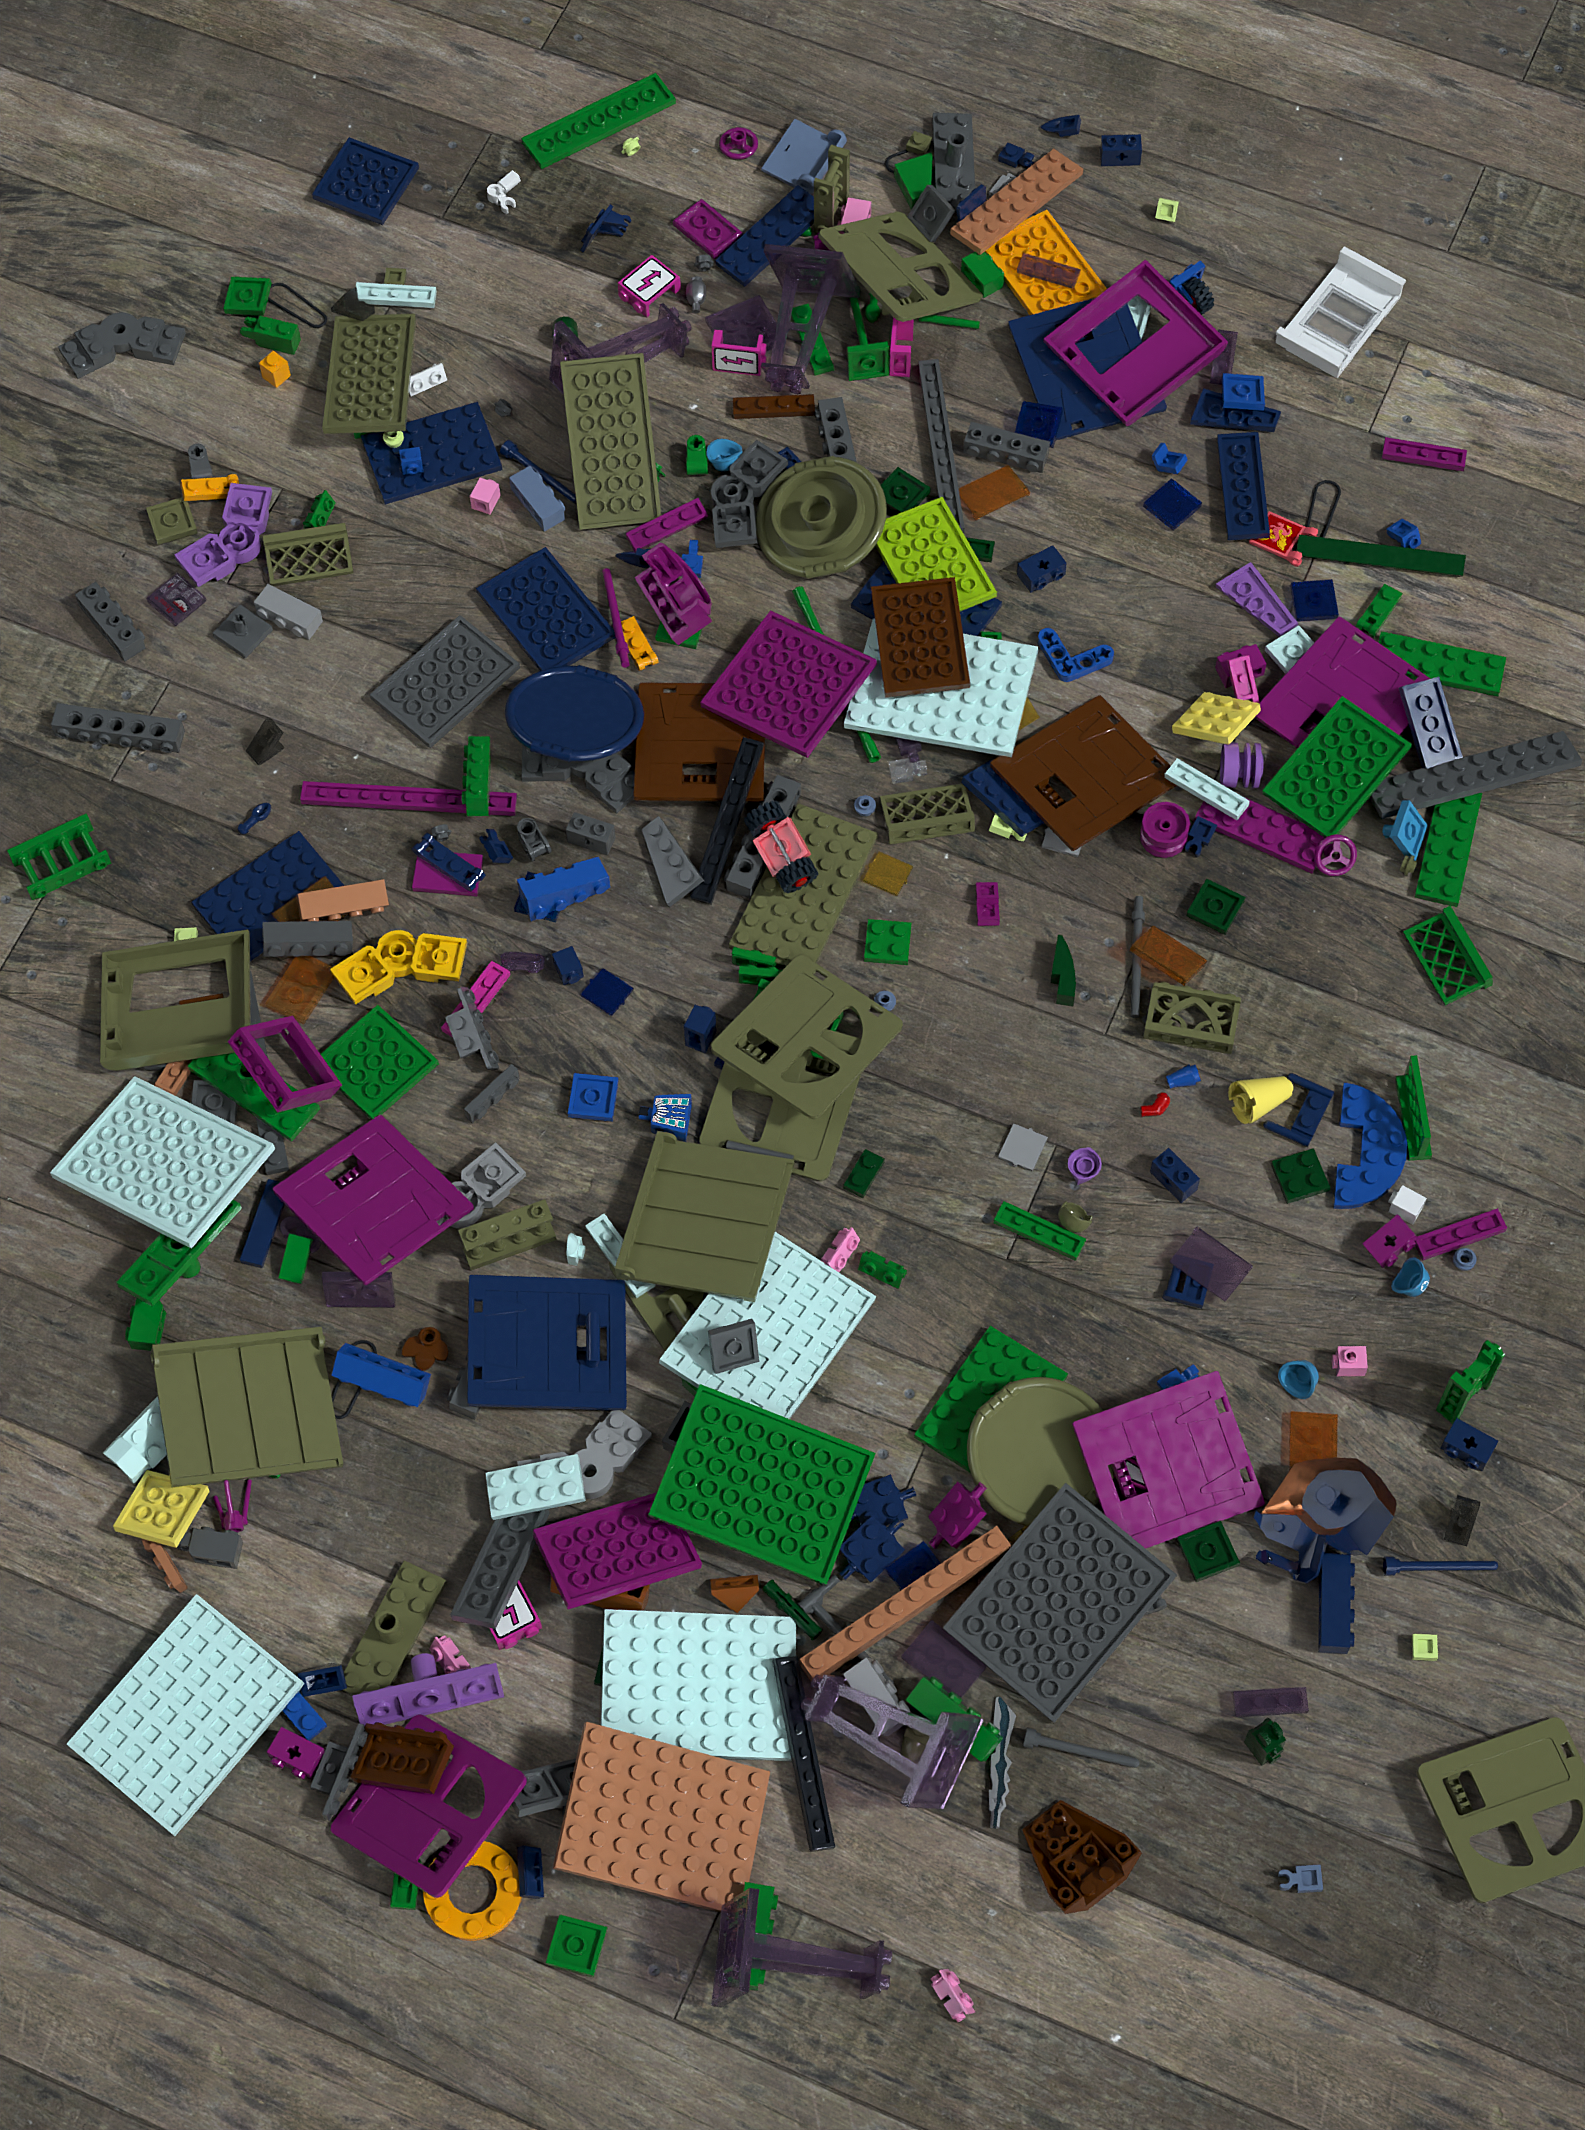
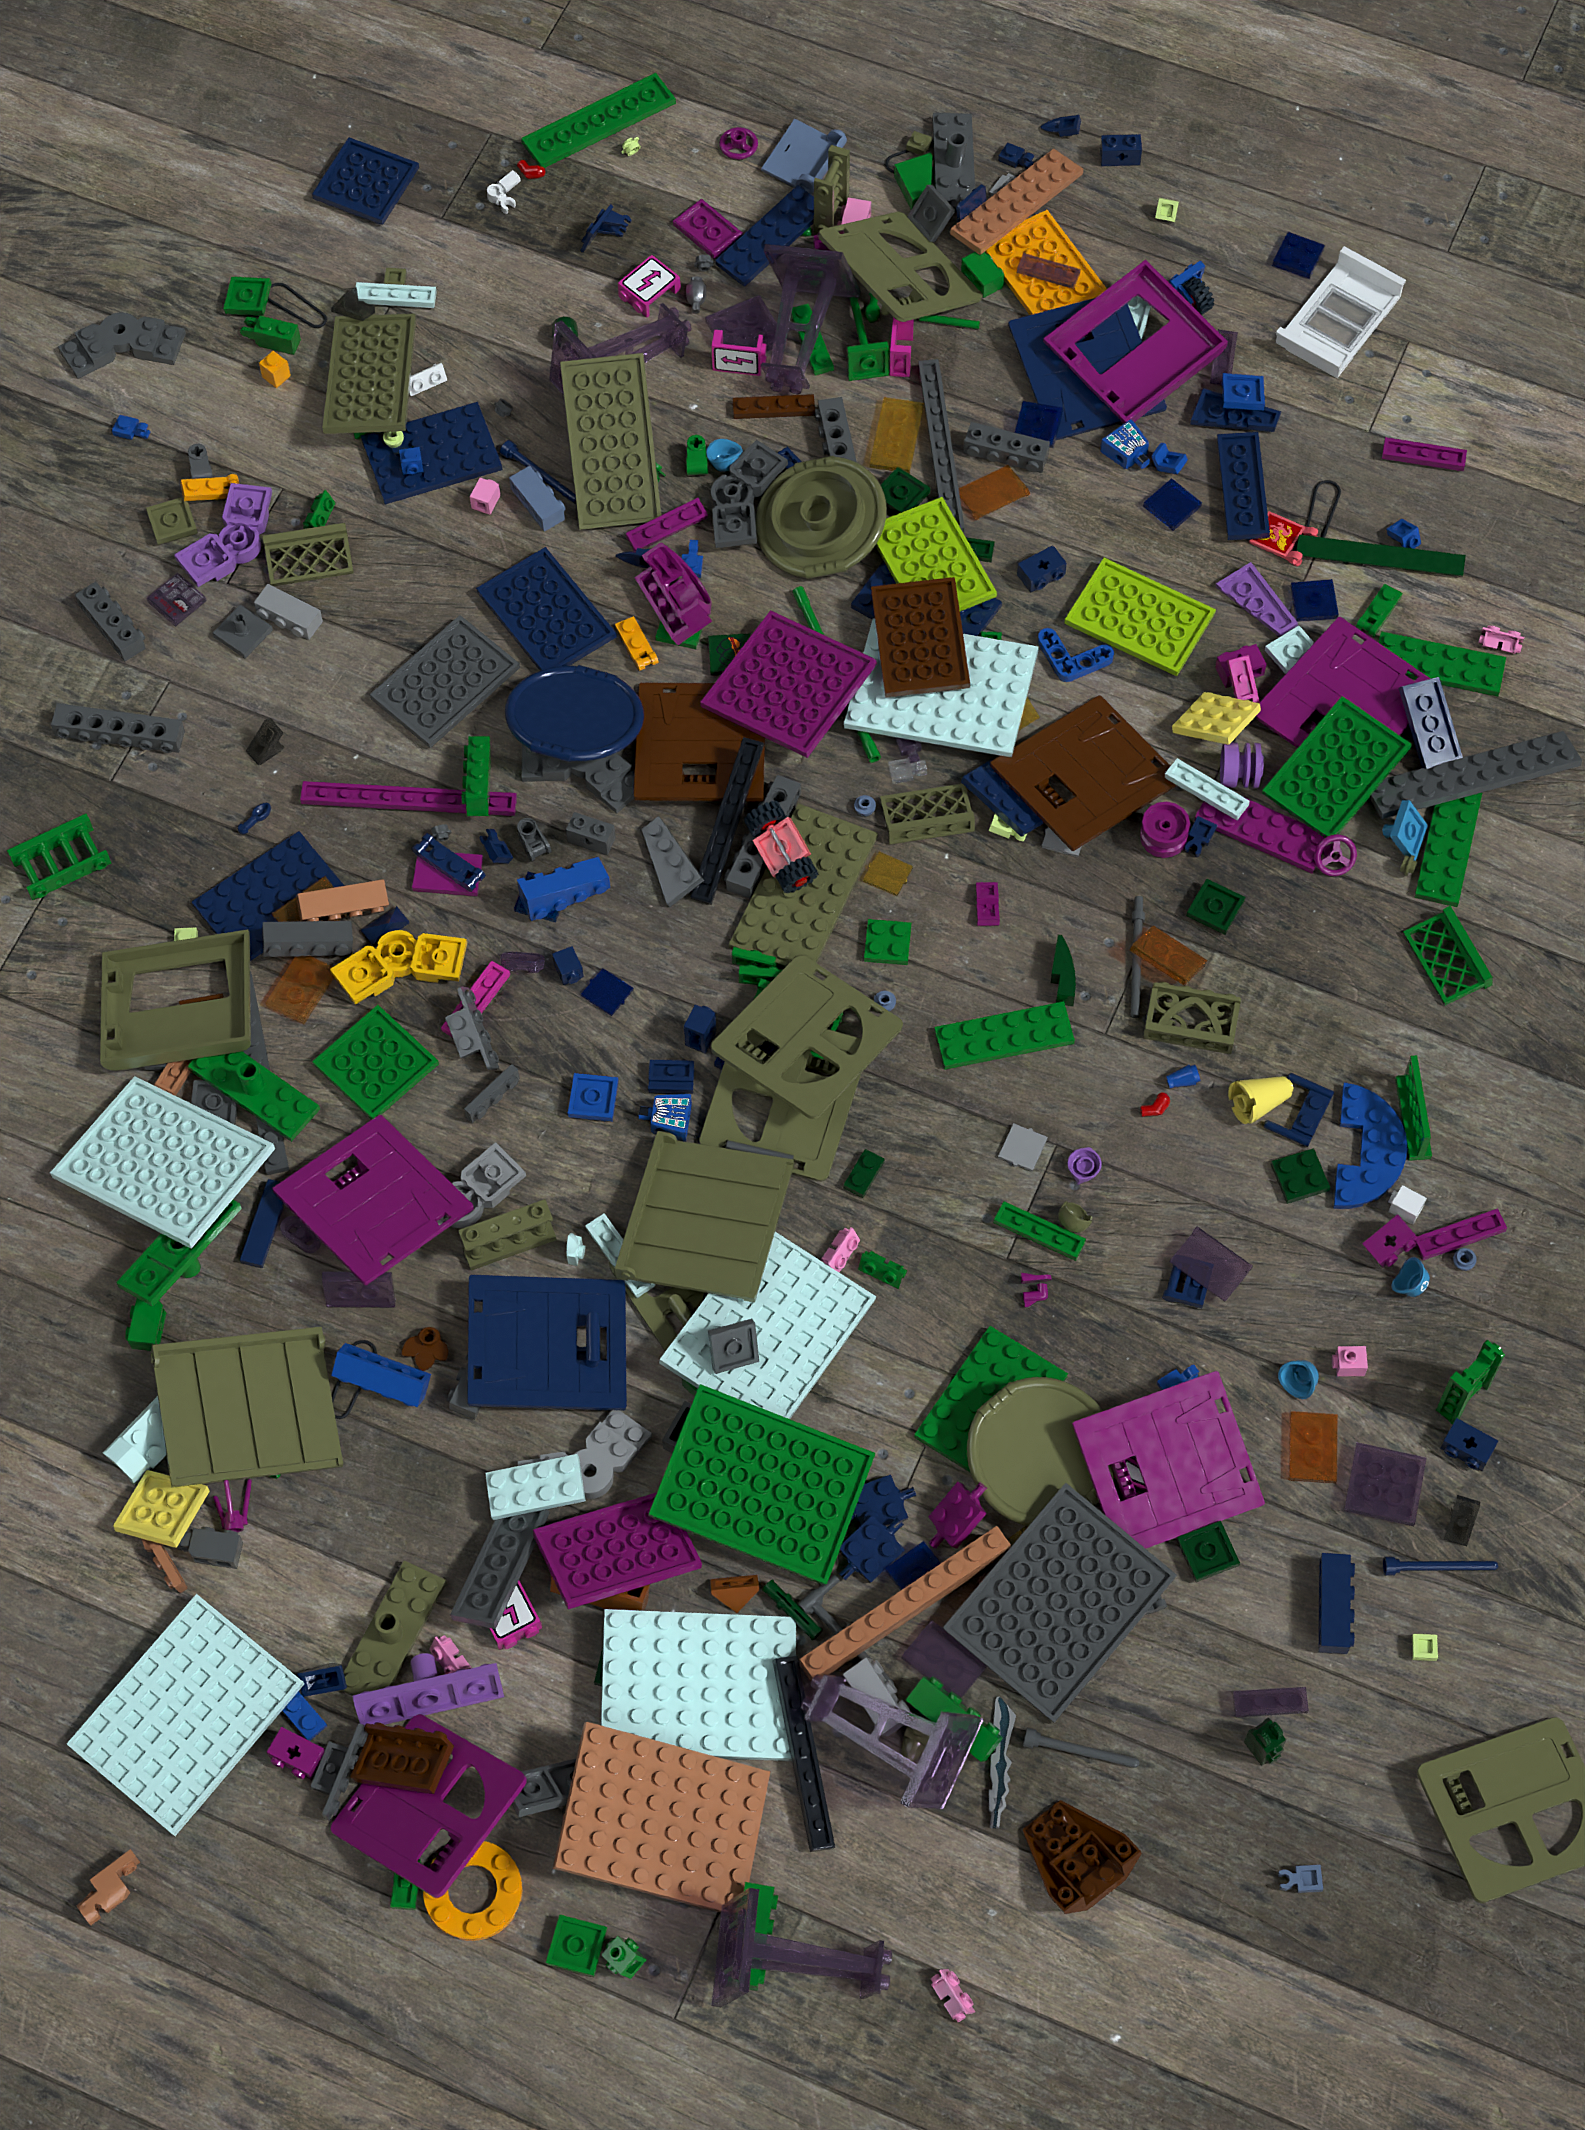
(109, 1888): none -> nougat plate
(128, 427): none -> blue plate
(266, 1074): magenta window -> none
(295, 1258): green tile -> none
(388, 922): none -> dark blue slope
(530, 1872): dark blue plate -> none
(531, 172): none -> red arm
(621, 647): magenta bar -> none
(623, 1956): none -> green brick
(671, 1076): none -> dark blue plate
(723, 650): none -> dark green tile
(896, 434): none -> clear yellow tile
(1004, 1035): none -> green plate
(1042, 1290): none -> magenta piece
(1126, 446): none -> blue torso
(1140, 616): none -> lime plate
(1174, 1175): dark blue brick -> none
(1298, 255): none -> clear blue plate
(1325, 1504): dark blue piece -> none
(1385, 1484): none -> clear purple plate
(1494, 636): none -> bright pink hinge

